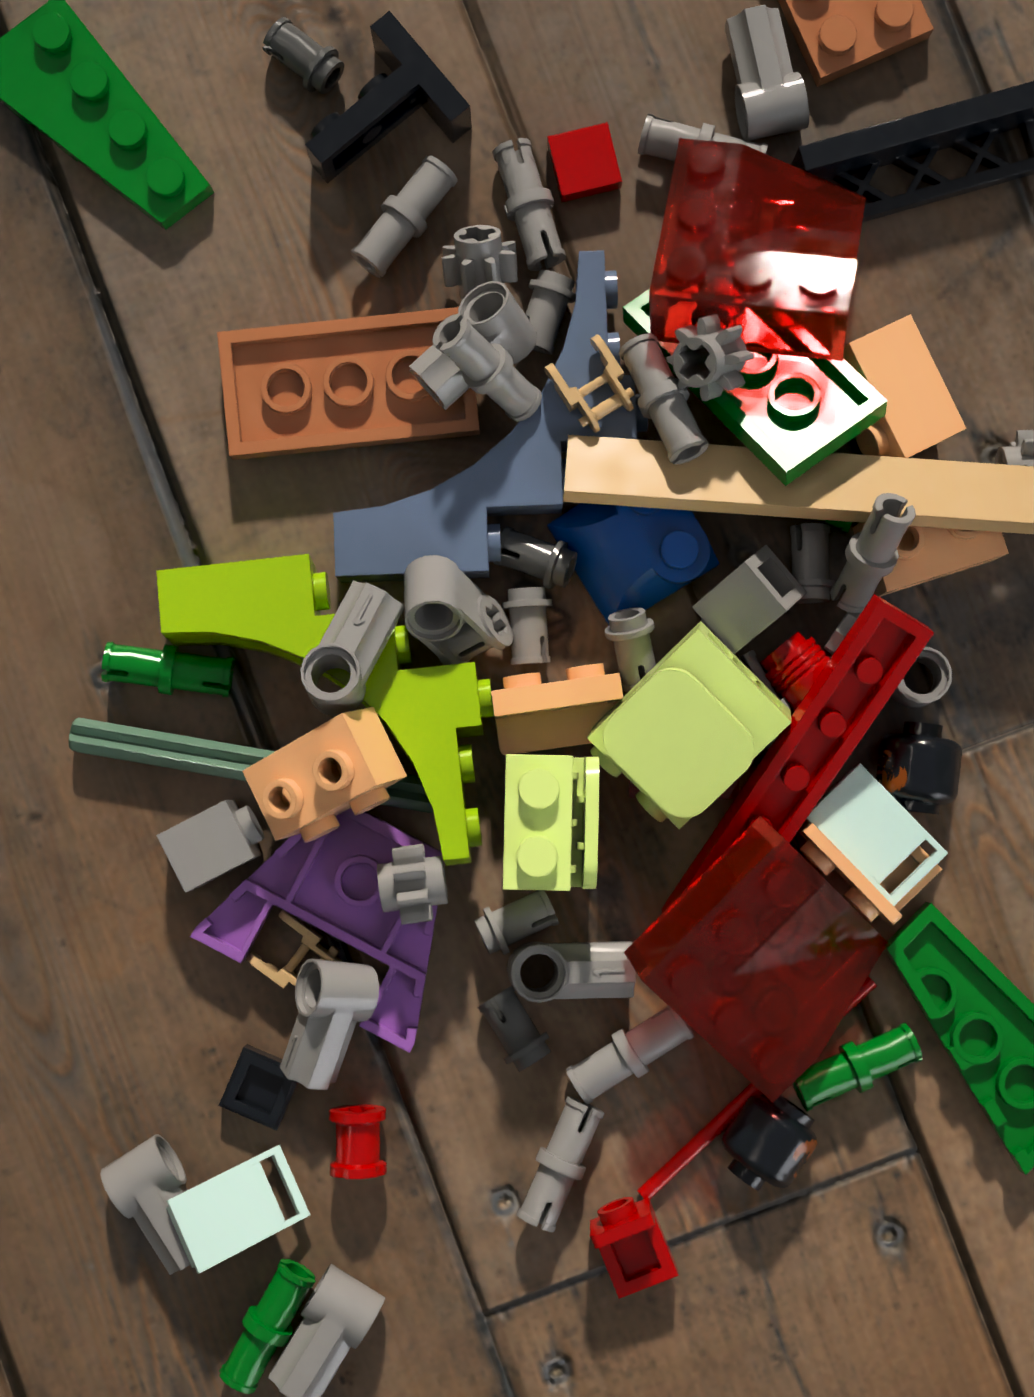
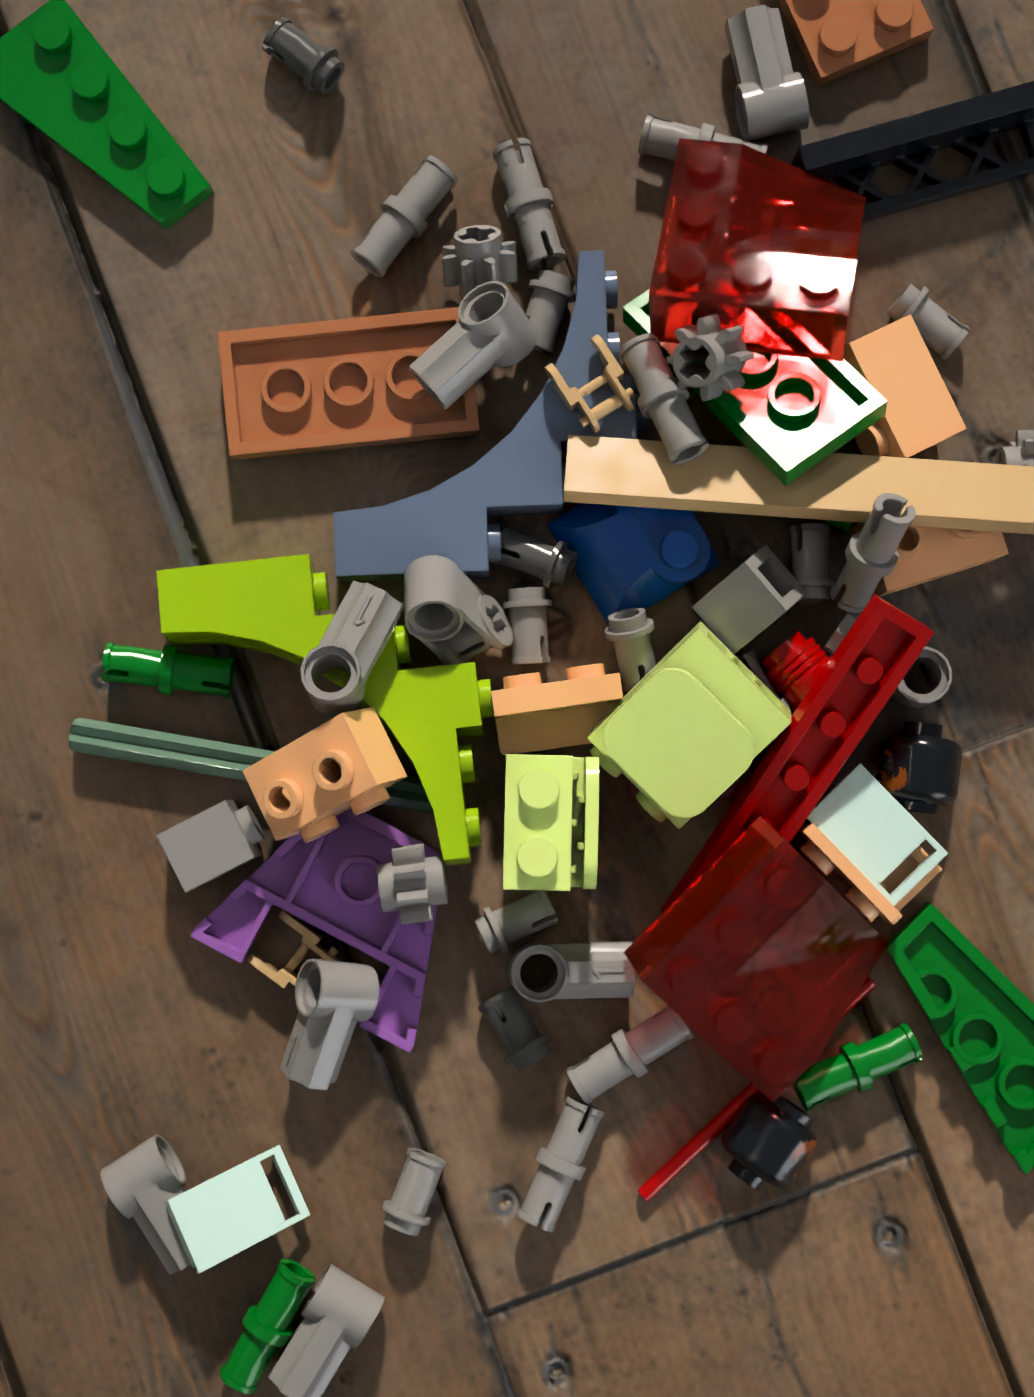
(258, 1088): black tile -> none
(357, 1141): red bush -> none
(388, 102): black bracket -> none
(413, 1192): none -> light grey pin
(487, 367): light grey pin -> none
(584, 162): red tile -> none
(632, 1245): red bracket -> none
(936, 326): none -> light grey pin

